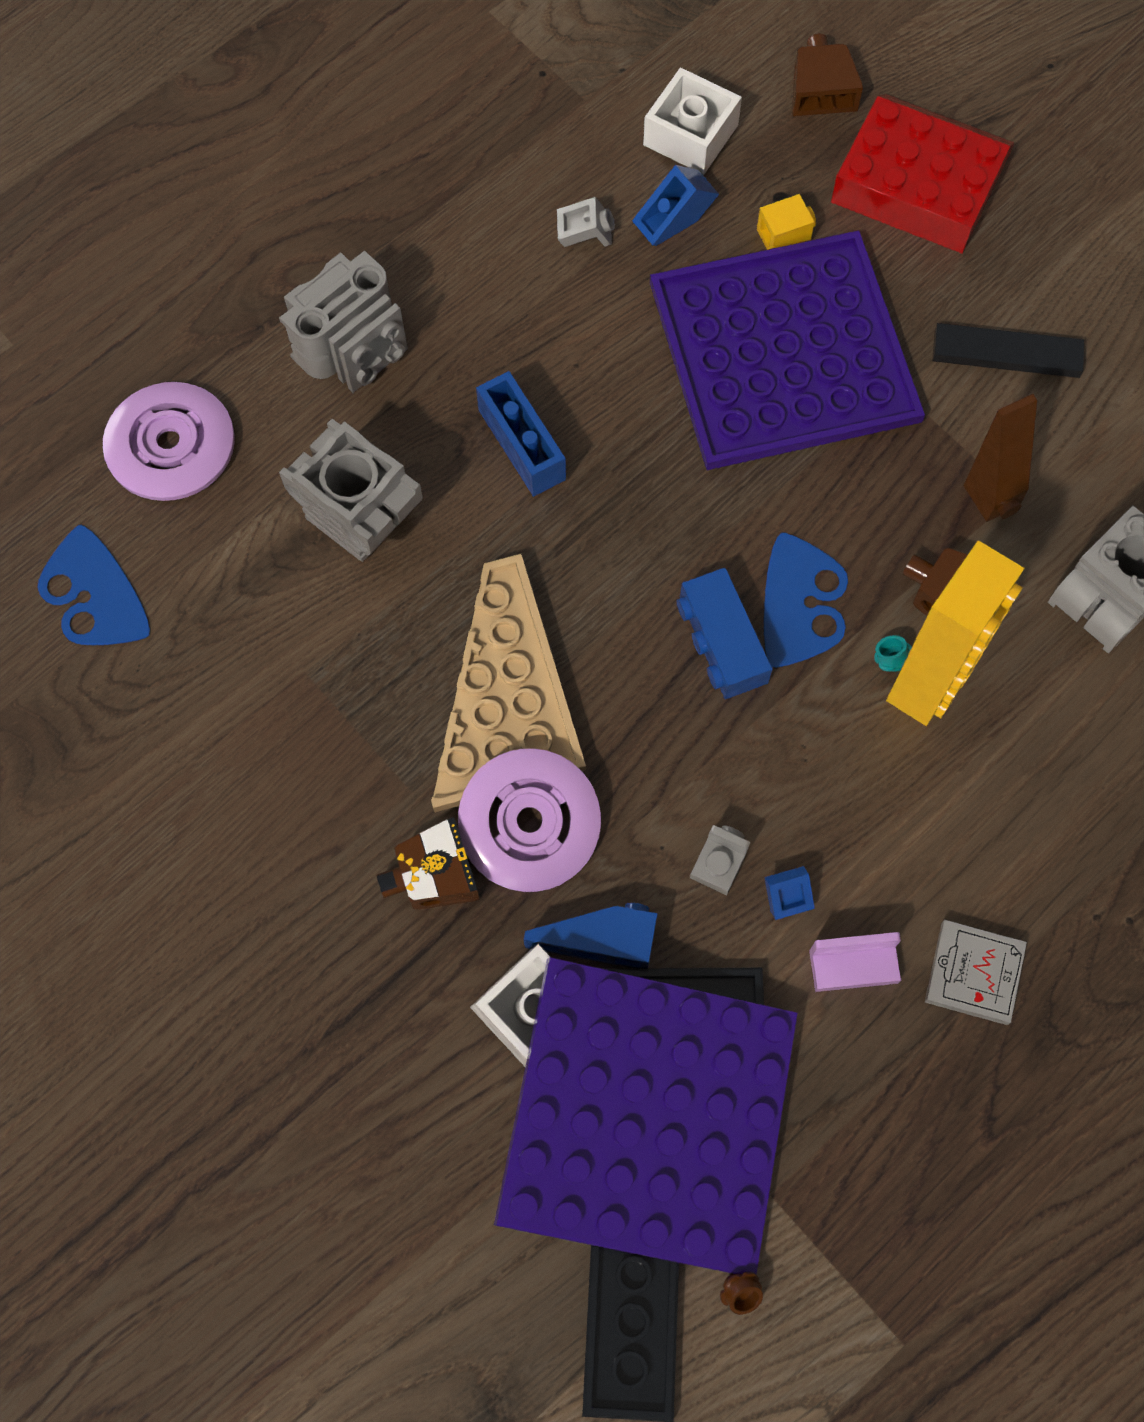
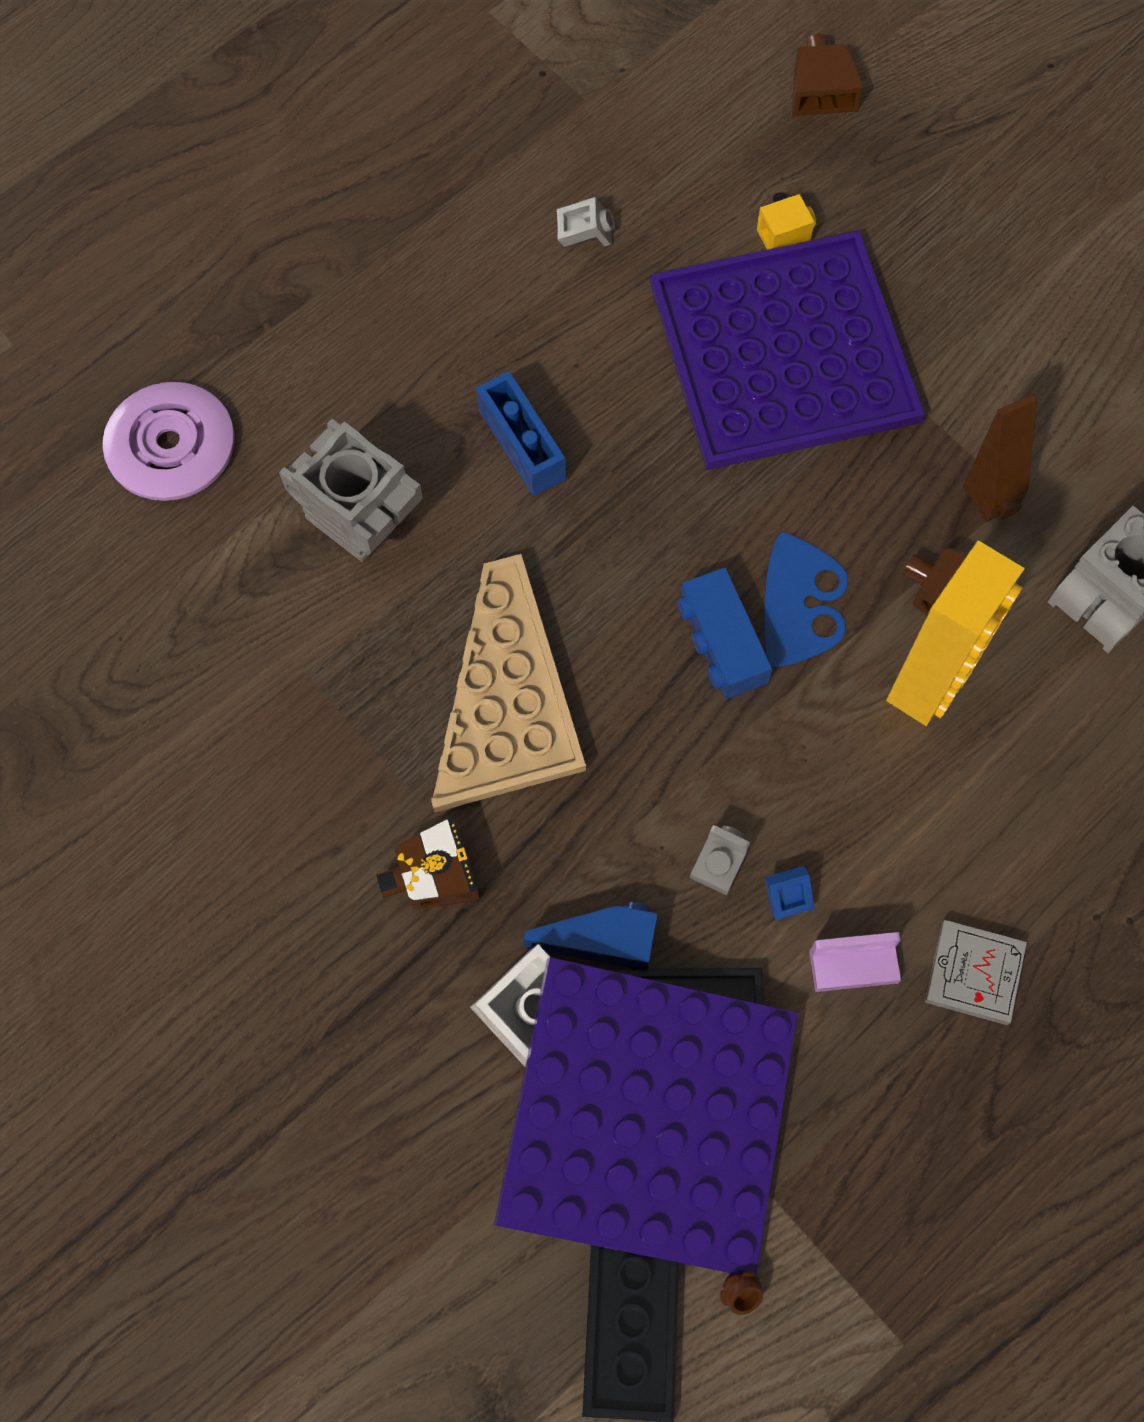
(112, 601): blue piece -> none
(345, 322): light grey piece -> none
(521, 858): lavender piece -> none
(675, 204): blue slope -> none
(691, 120): white brick -> none
(892, 653): teal plate -> none
(920, 172): red slope -> none
(1008, 350): black tile -> none

